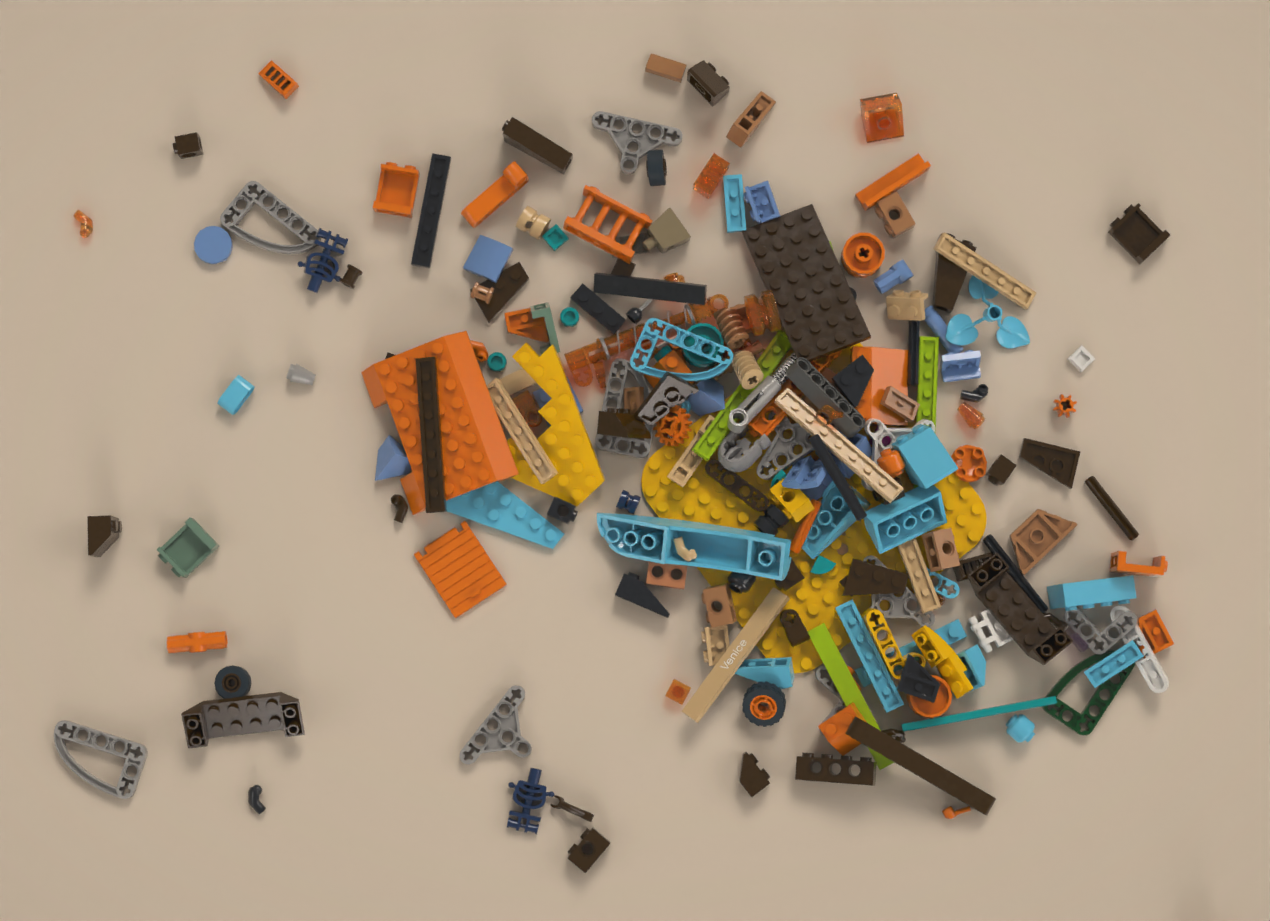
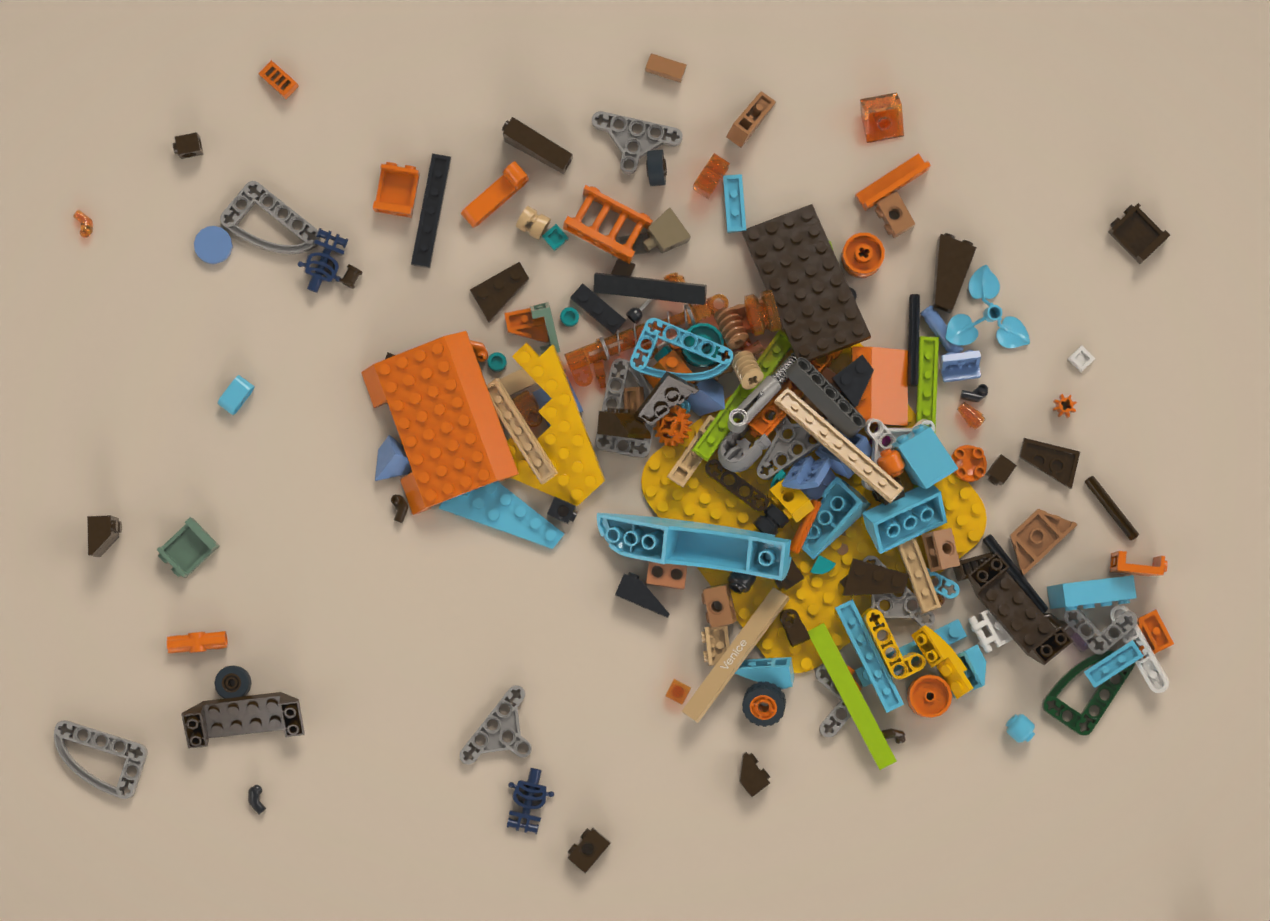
(300, 375): light grey cone -> none
(431, 435): dark brown tile -> none
(460, 569): orange door -> none
(488, 258): medium blue slope -> none
(488, 291): medium nougat bush -> none
(572, 809): dark brown arm -> none
(632, 504): dark blue wheel -> none
(686, 554): tan arm -> none
(708, 82): dark brown slope -> none
(762, 202): medium blue bracket -> none
(805, 772): dark brown brick -> none
(830, 412): clear orange piece -> none
(836, 727): orange slope -> none
(837, 477): black axle -> none
(896, 275): medium blue piece -> none
(899, 403): medium nougat plate -> none
(906, 305): tan bracket -> none
(917, 681): black wing -> none
(920, 765): dark brown beam -> none
(949, 813): orange hand -> none
(979, 713): teal tile -> none
(984, 270): tan tile -> none

